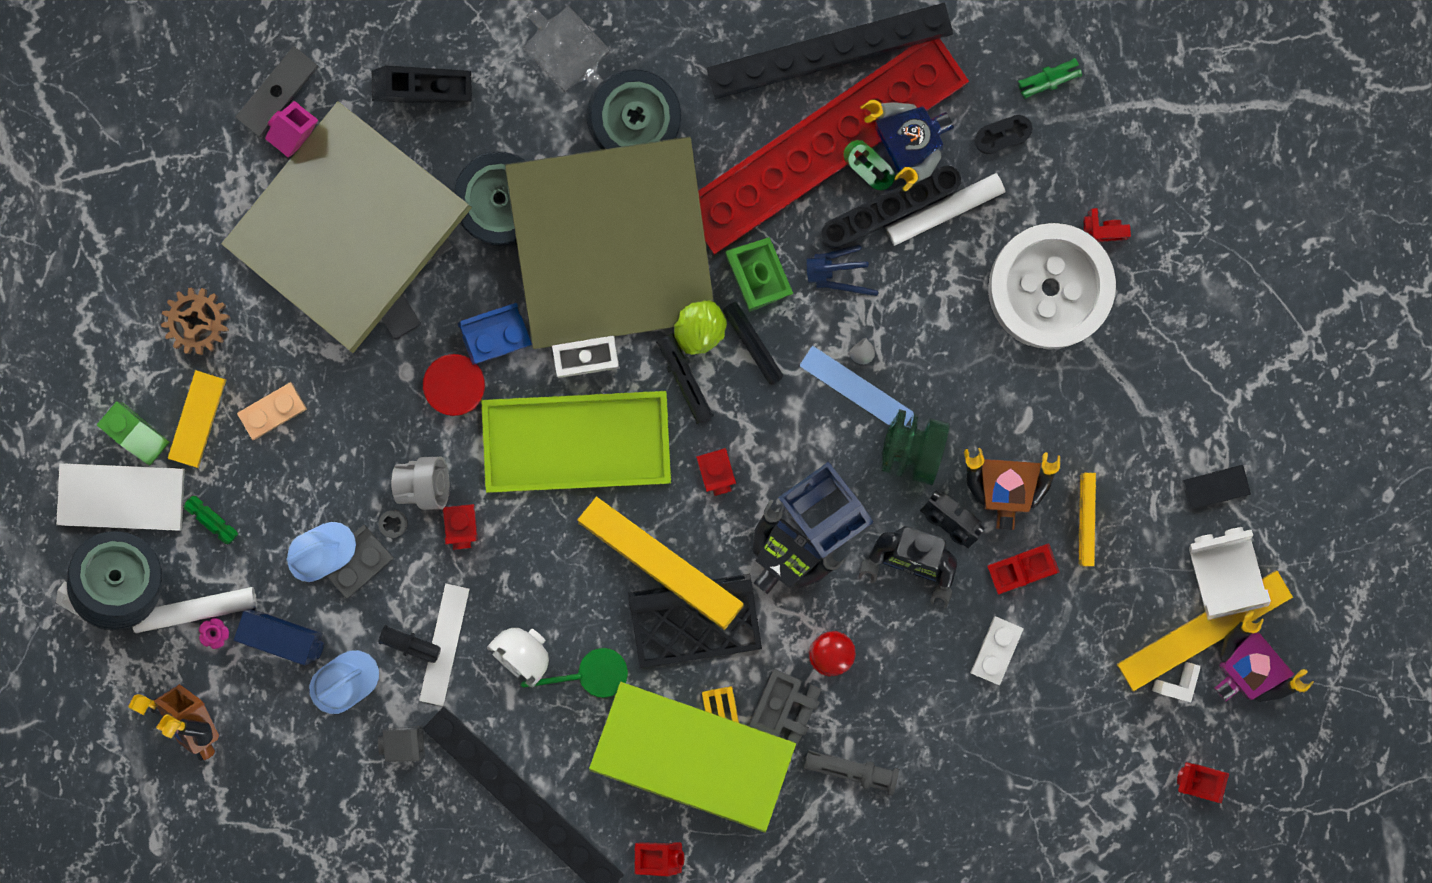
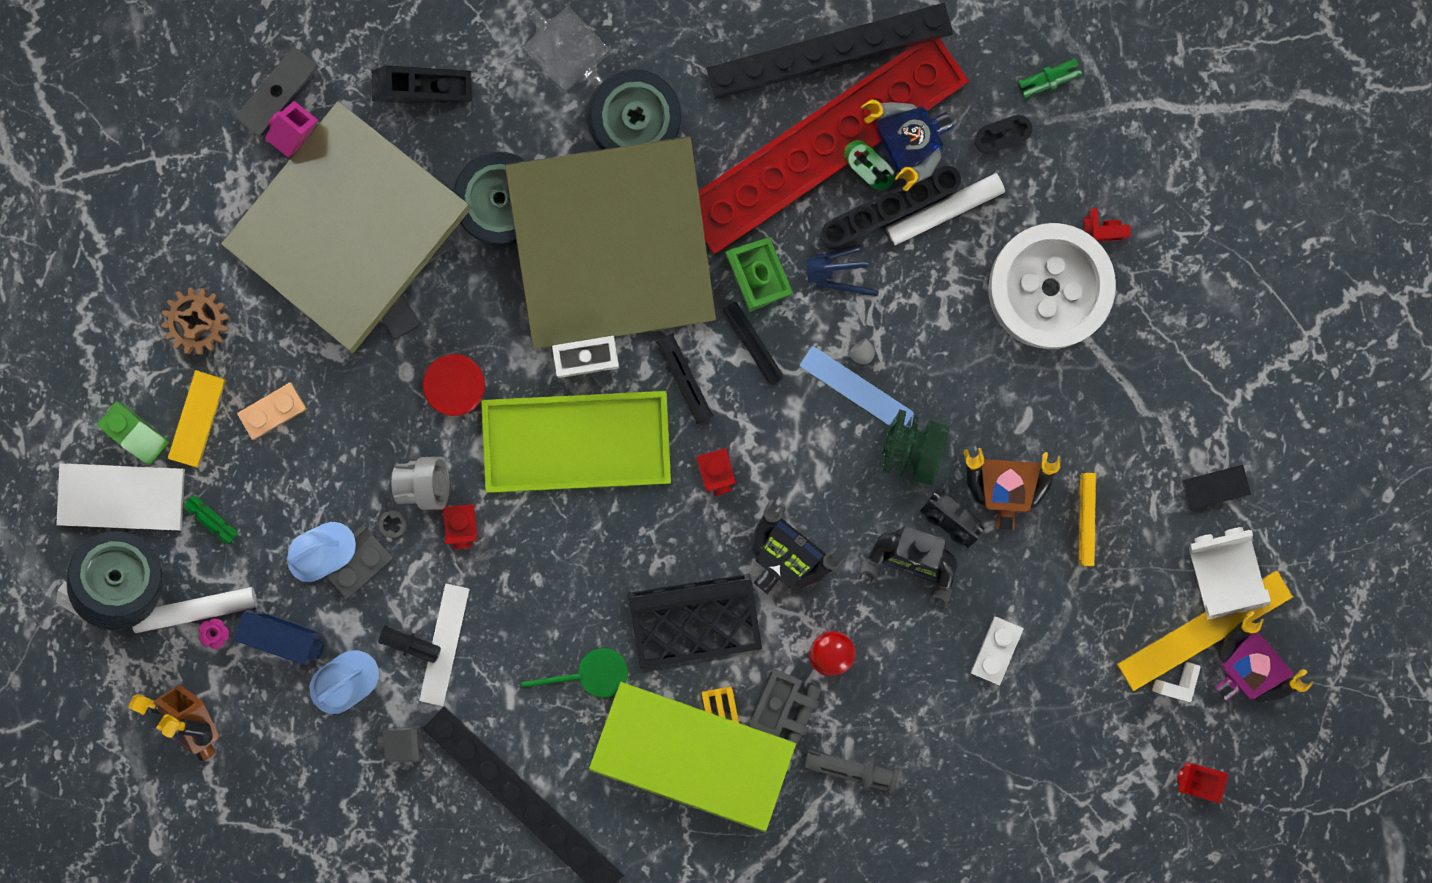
(494, 333): blue plate -> none
(521, 653): white cylinder -> none
(658, 858): red bracket -> none
(660, 563): yellow tile -> none
(700, 327): lime hair -> none
(840, 525): dark blue window -> none
(1023, 568): red slope -> none

